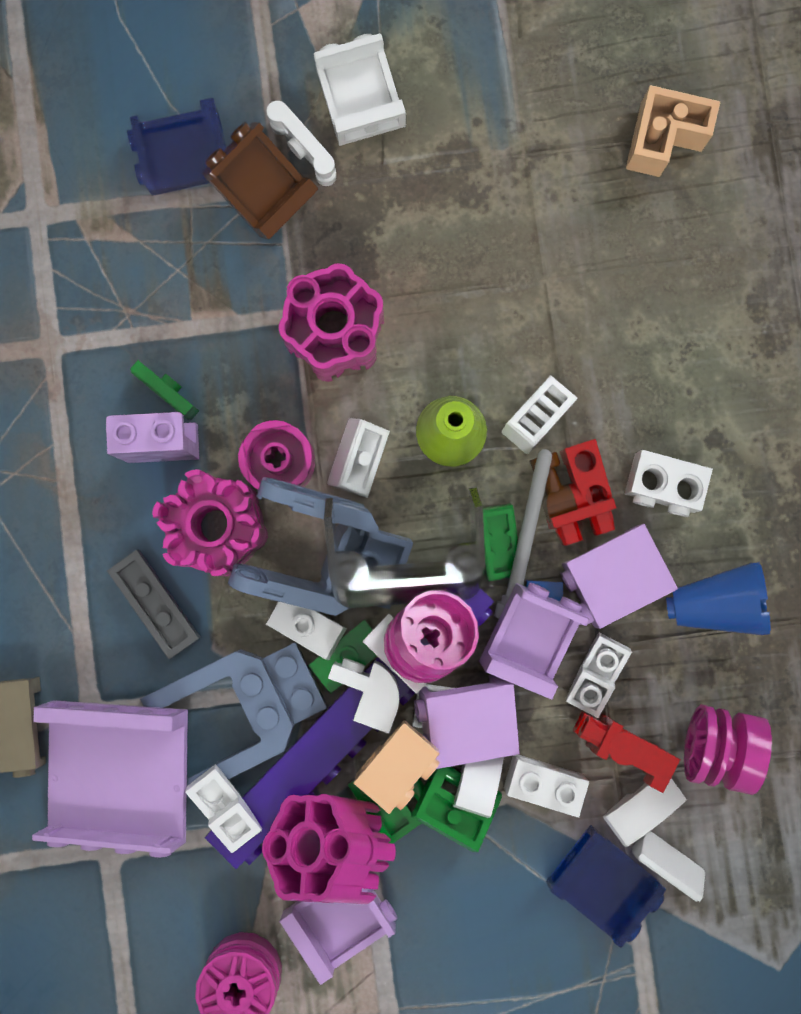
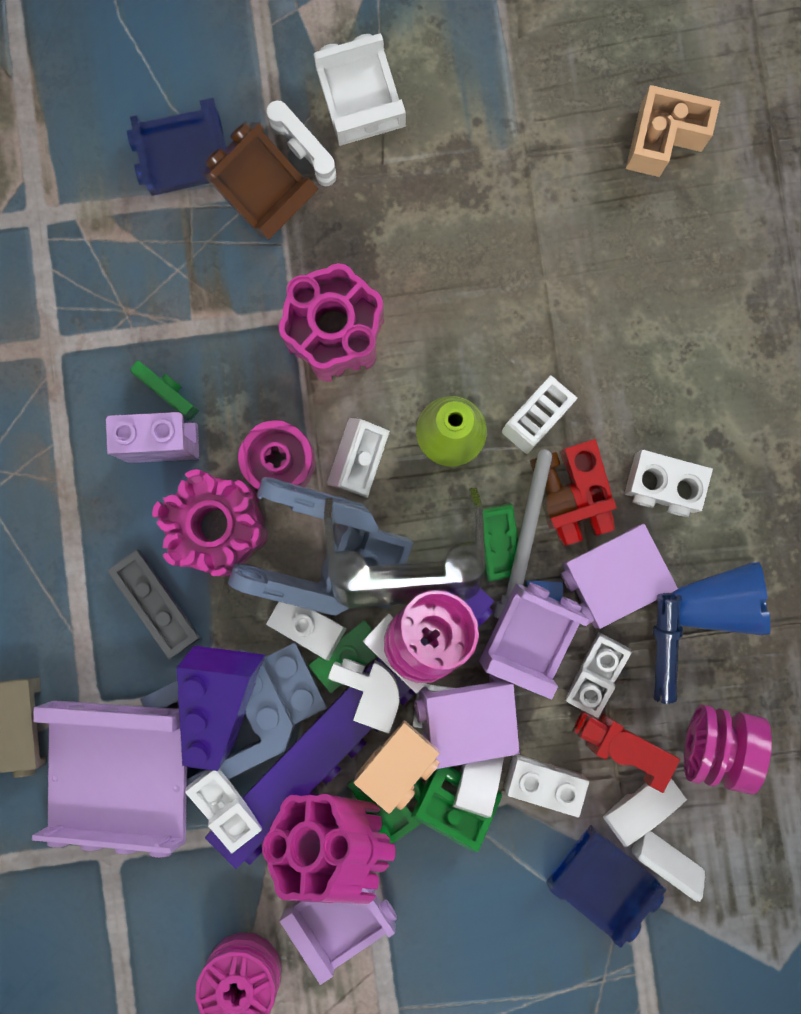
(213, 702): none -> dark purple wedge
(667, 645): none -> dark blue pin

